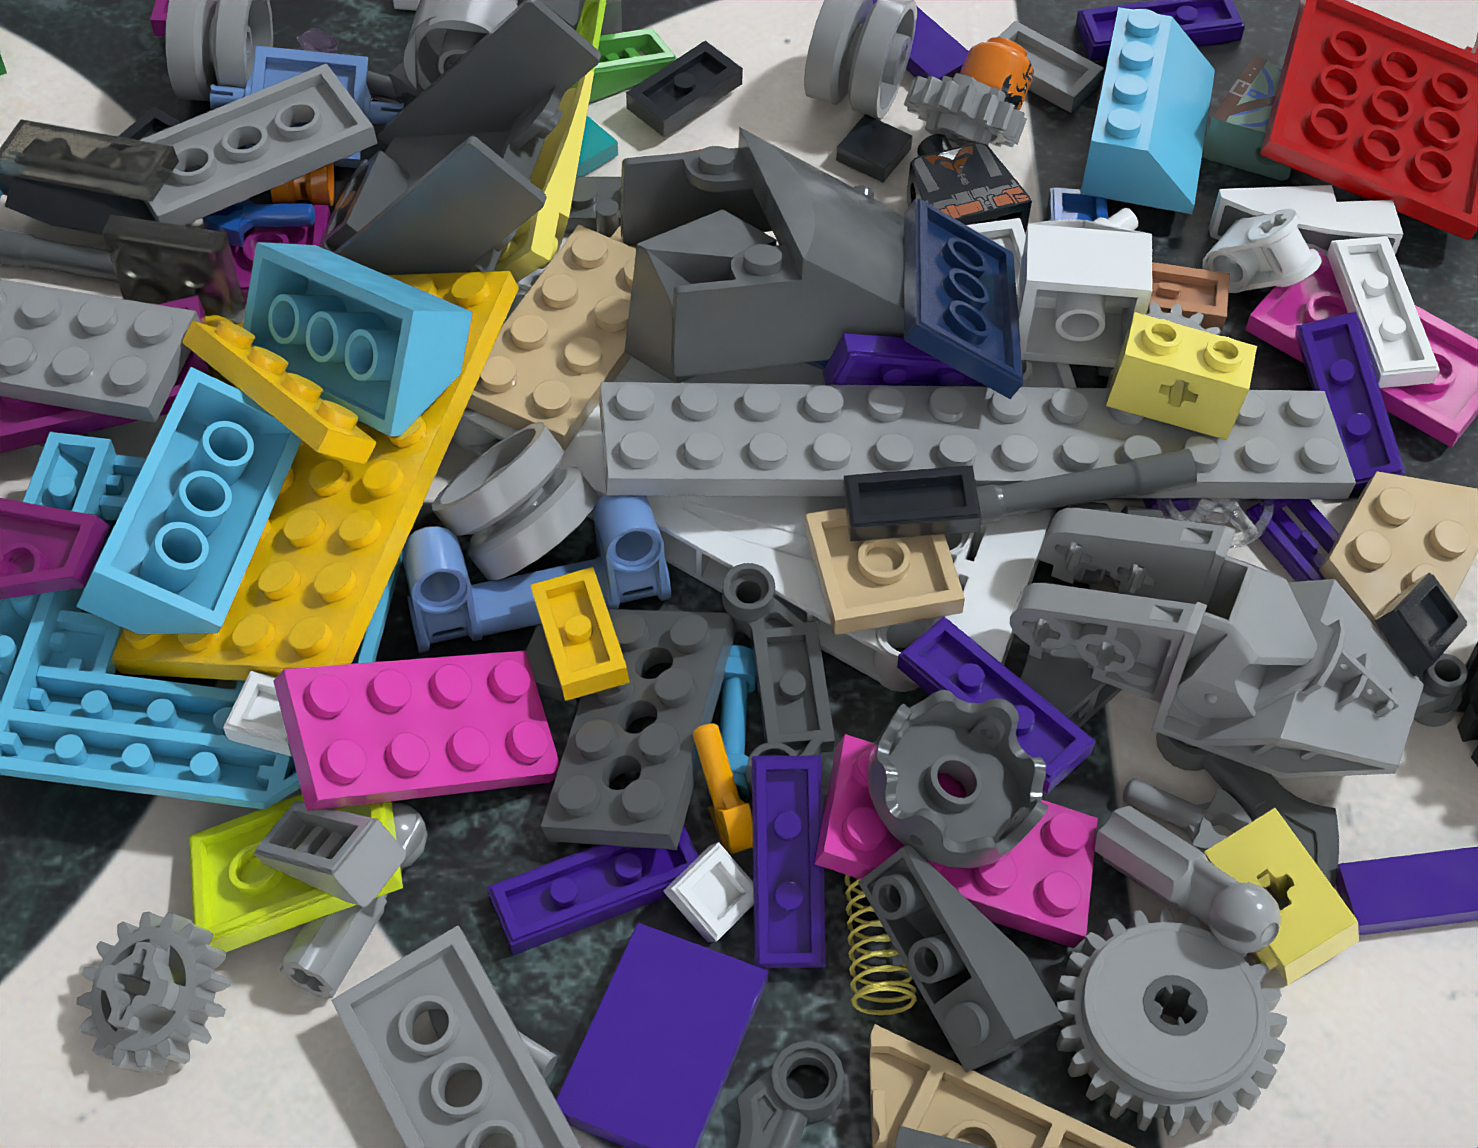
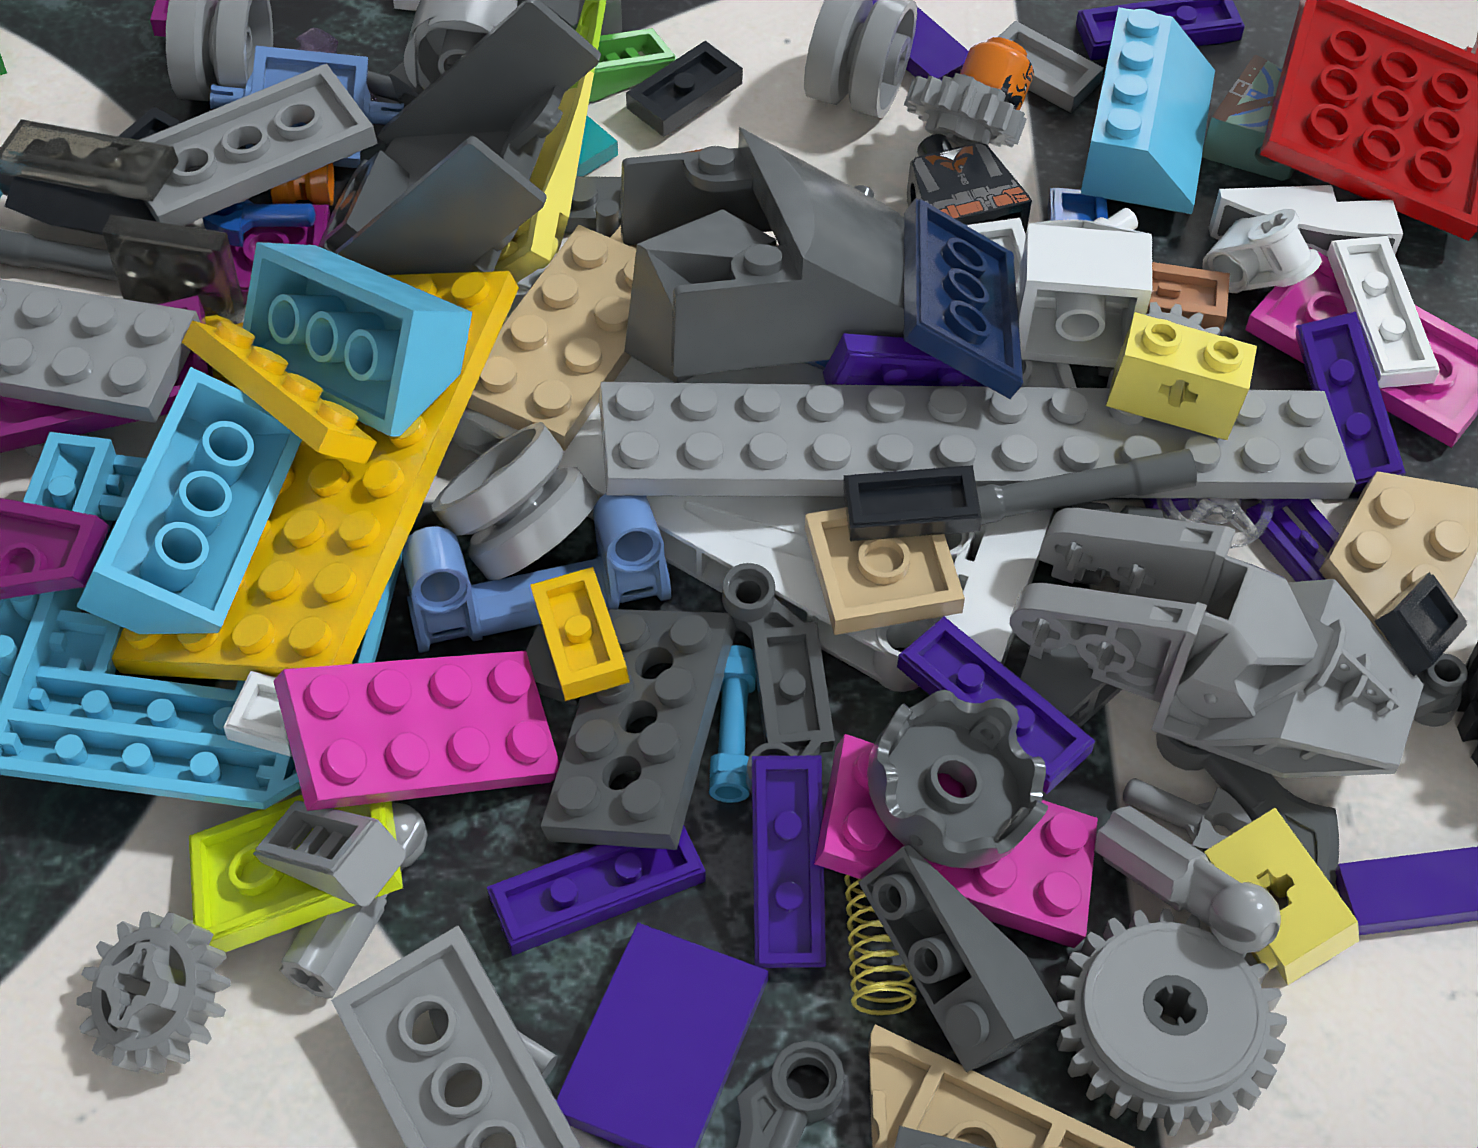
(712, 892): white tile -> none
(728, 813): light orange bar -> none
(874, 148): black tile -> none

